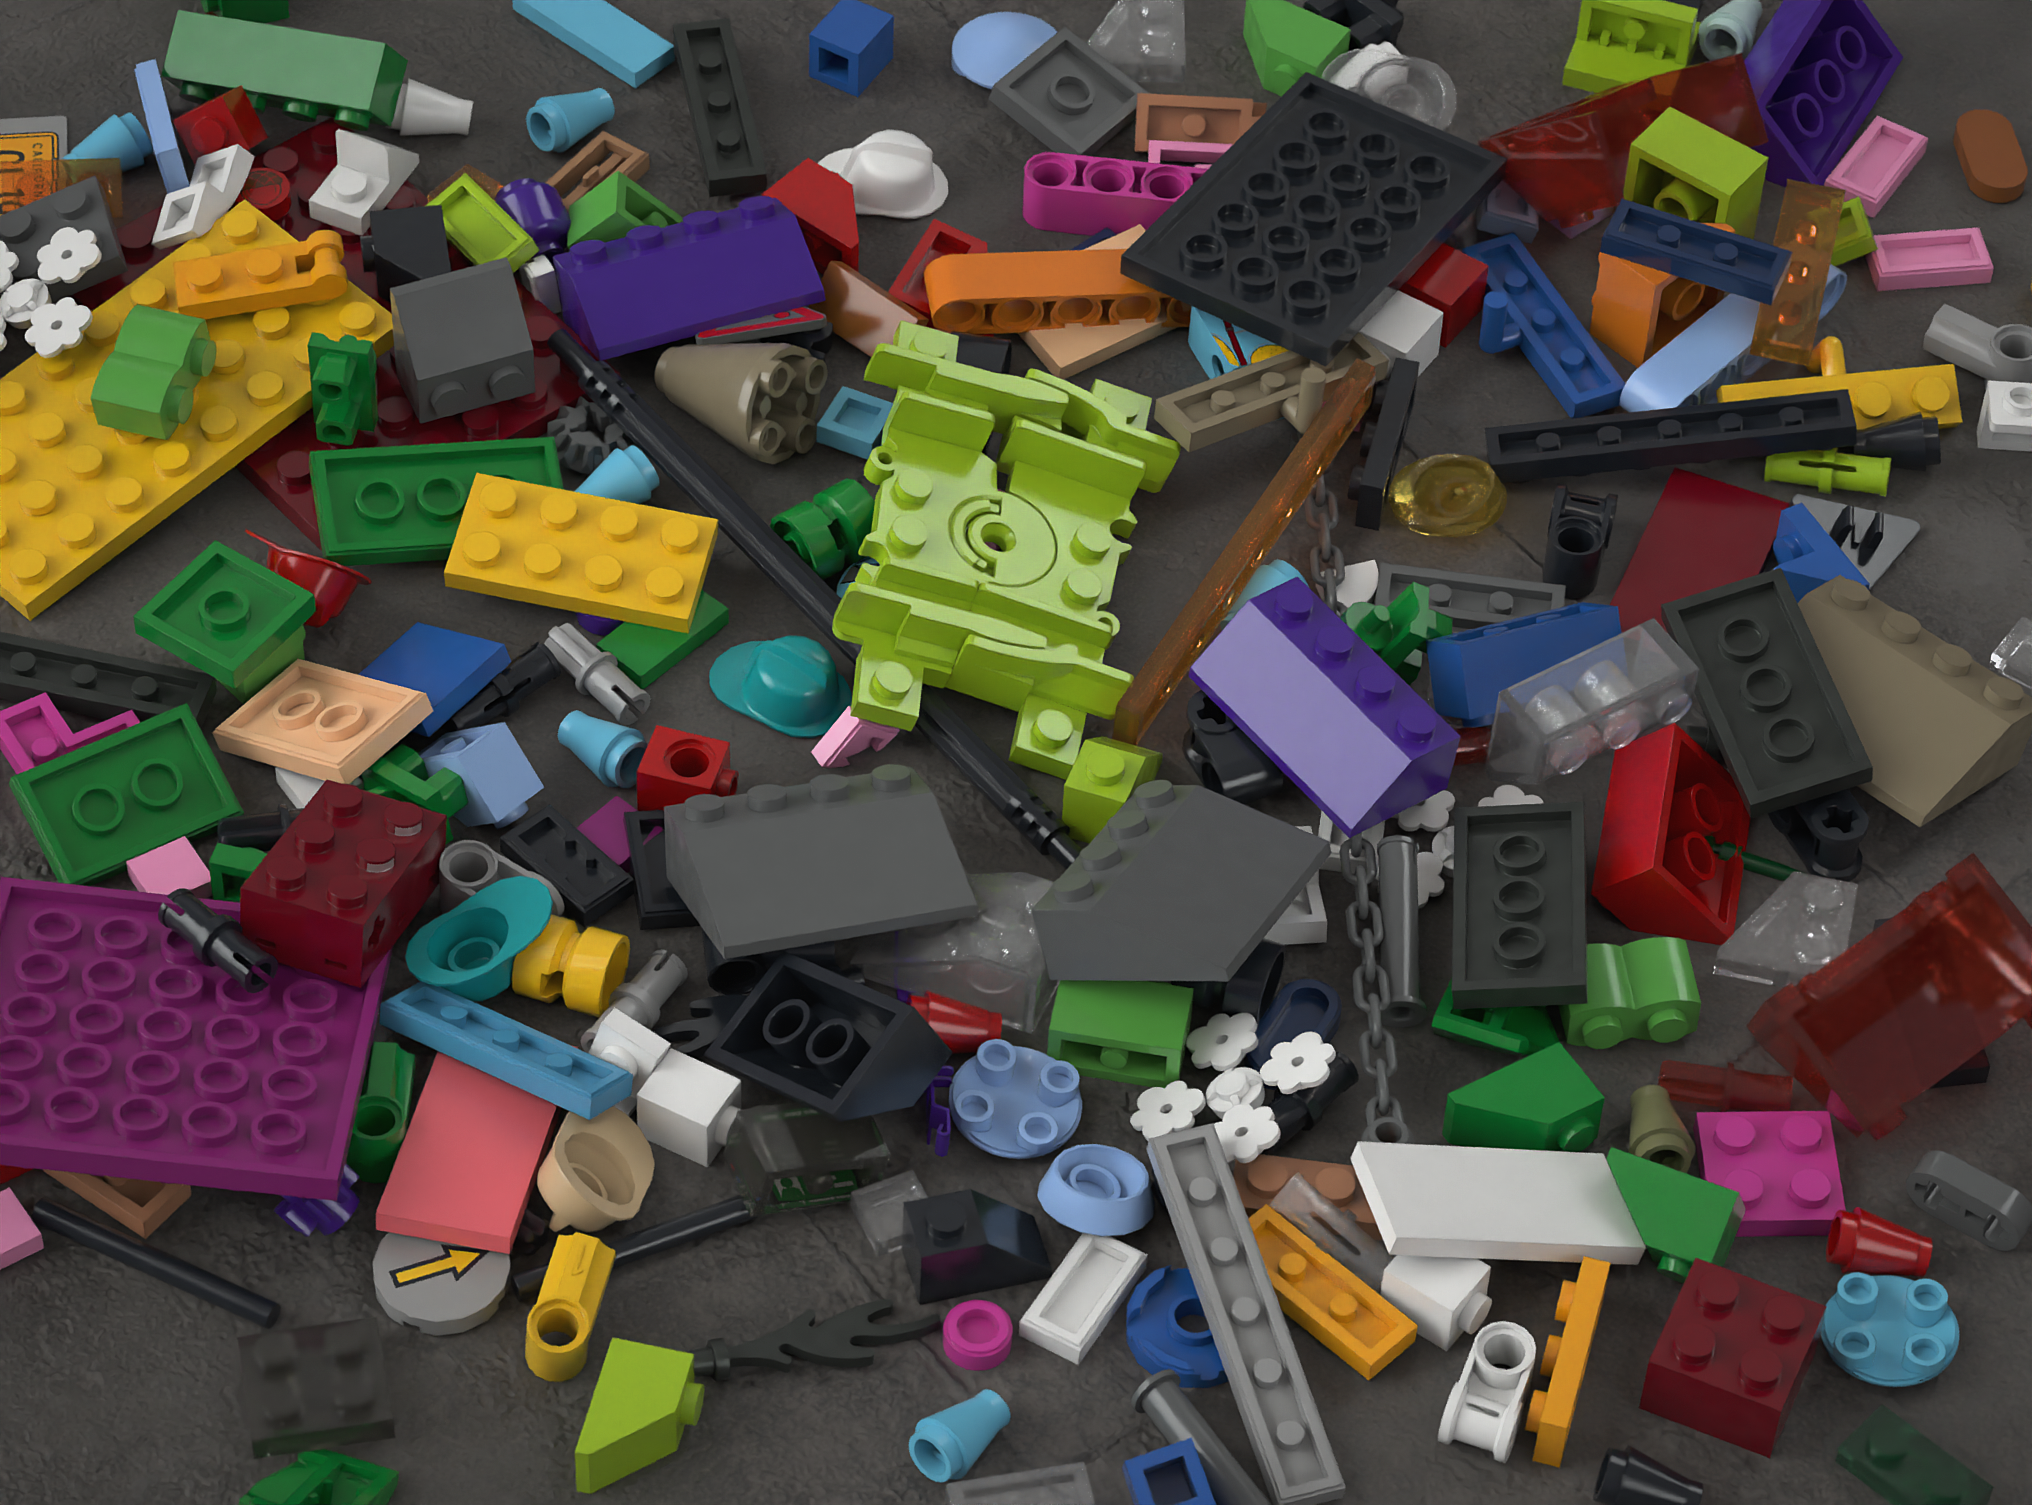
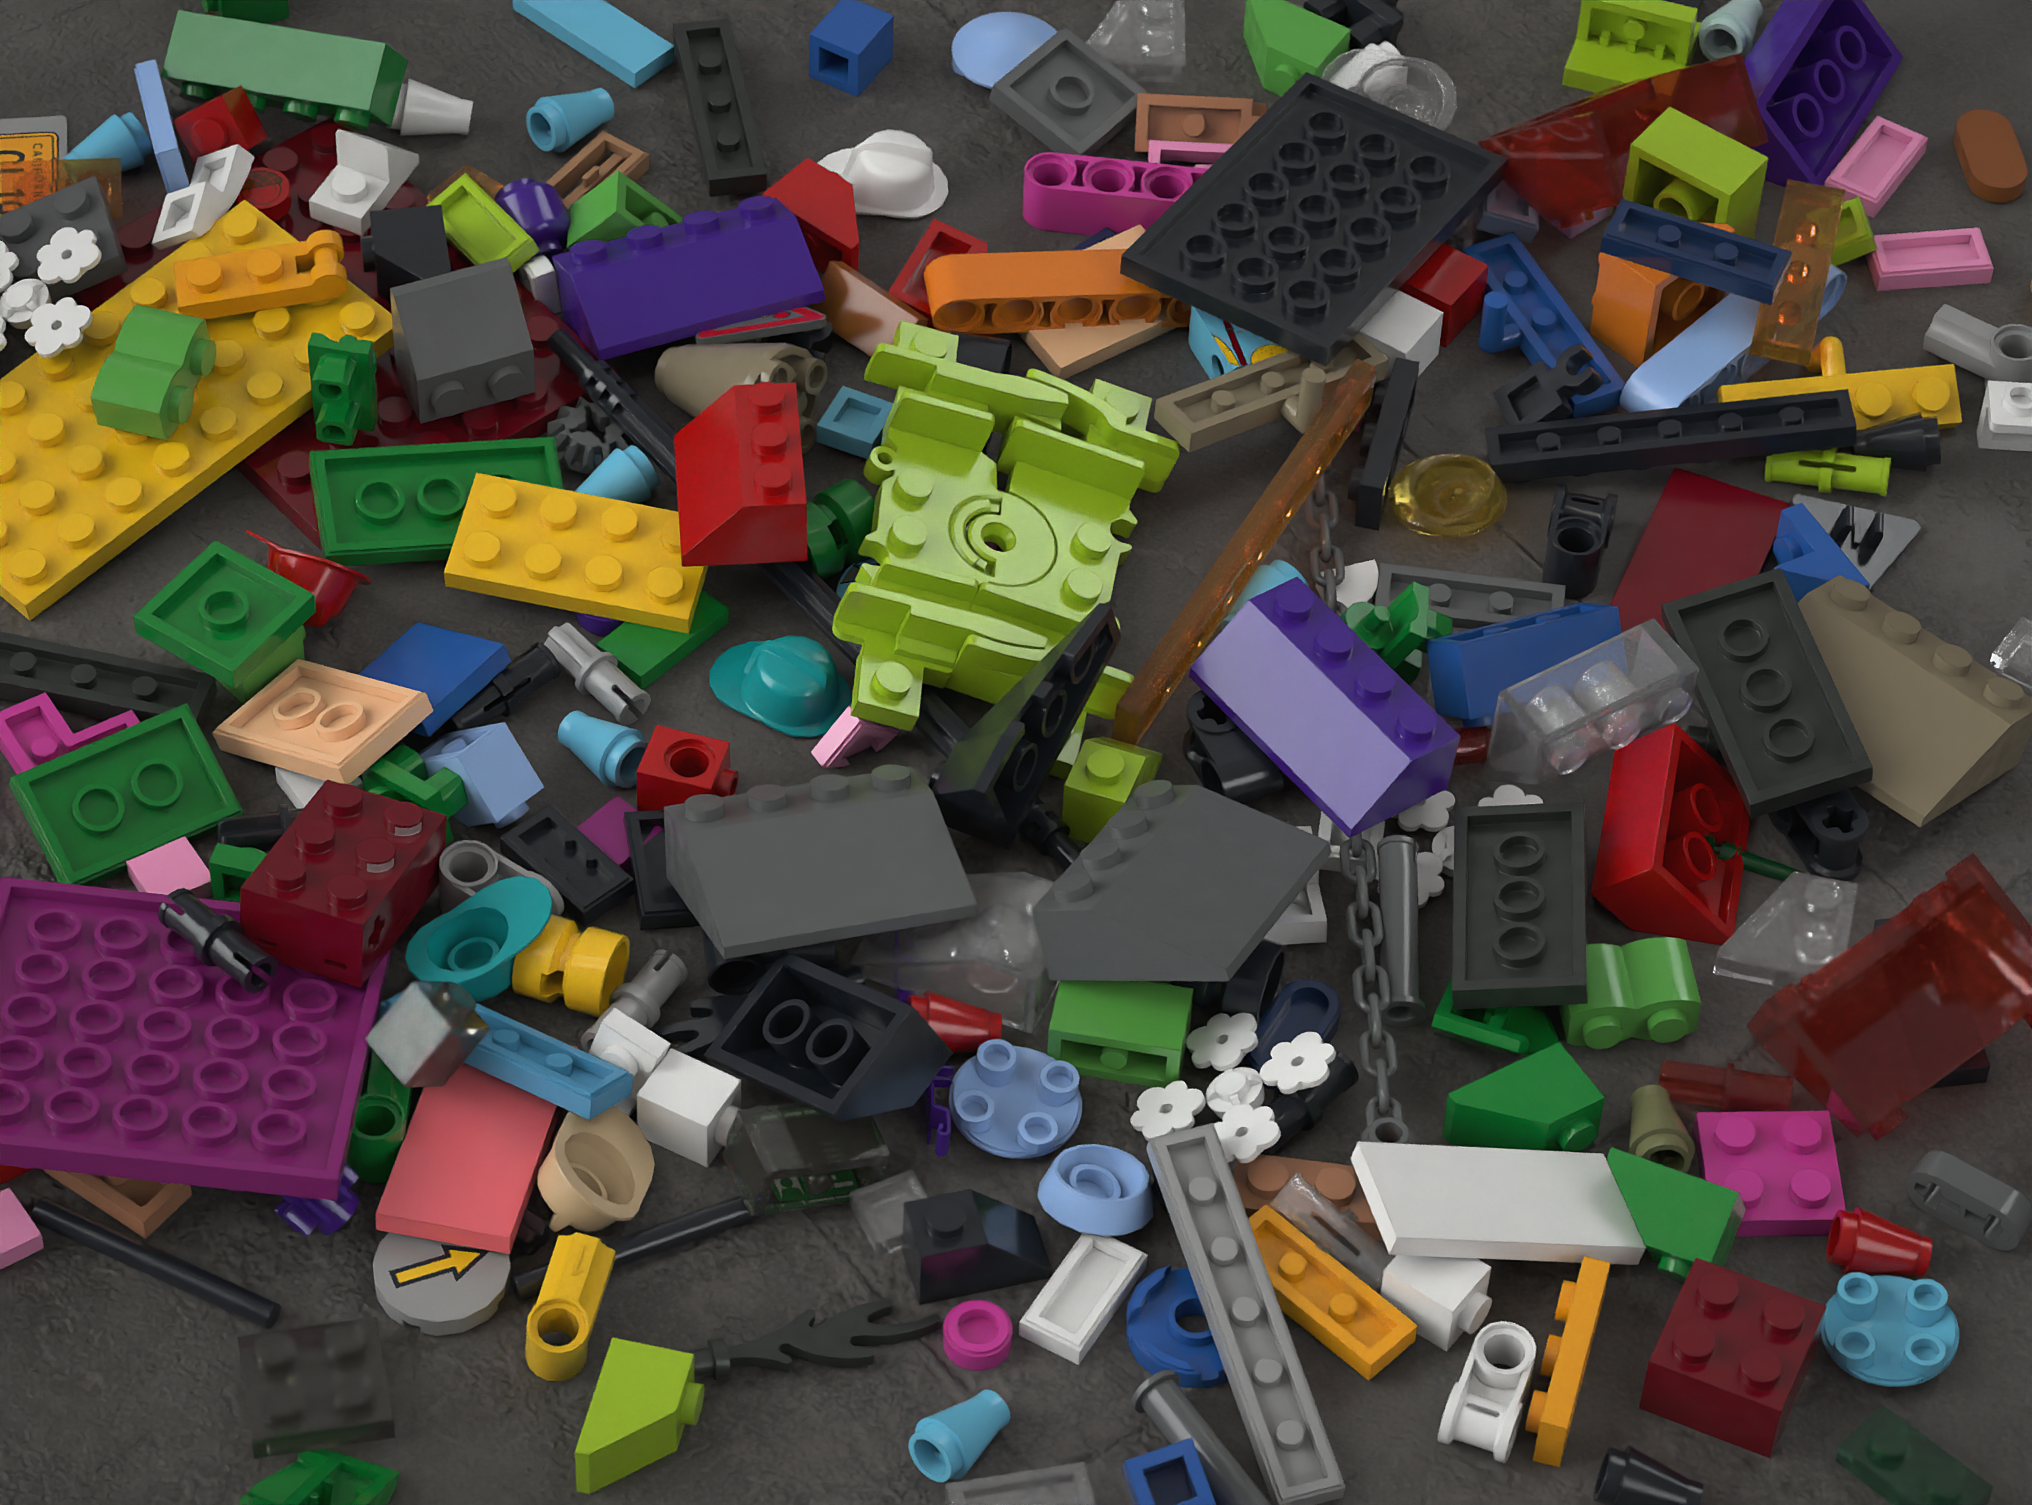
(428, 1033): none -> clear smoke brick
(743, 479): none -> red slope
(1012, 748): none -> black wedge
(1544, 391): none -> black plate

